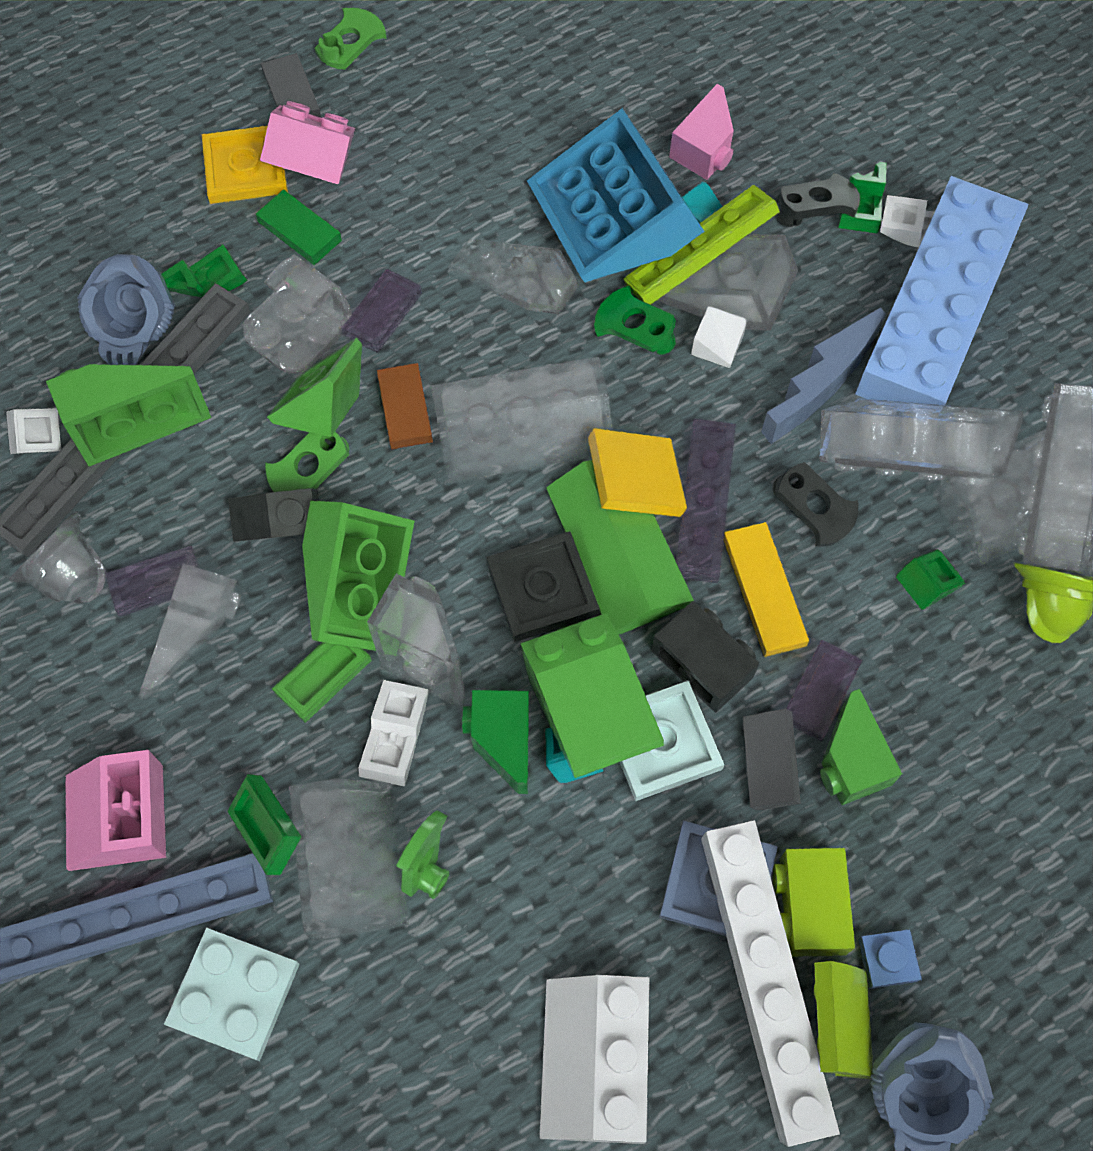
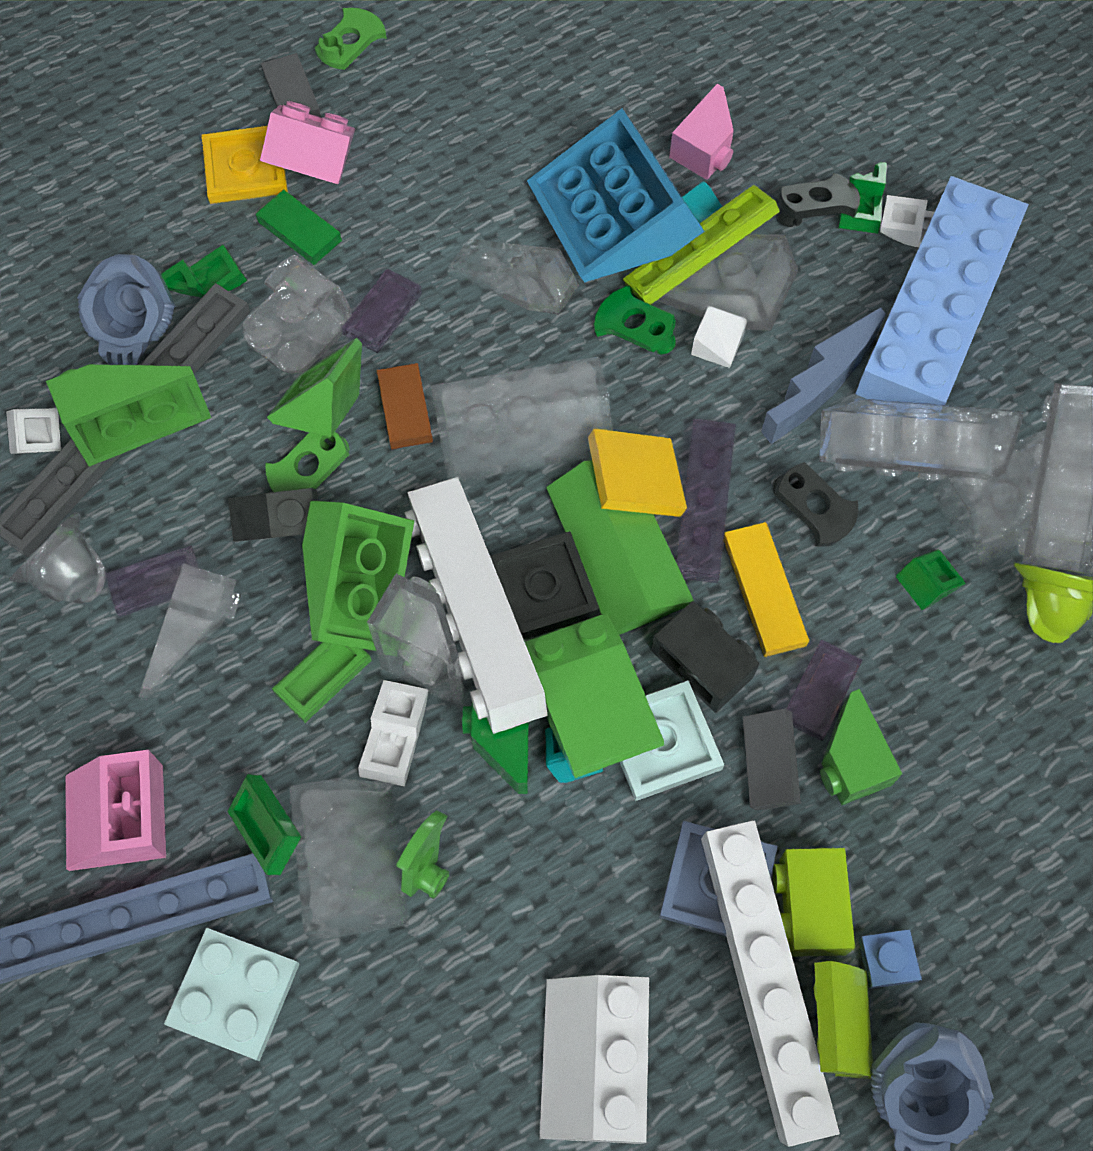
(477, 607): none -> white brick

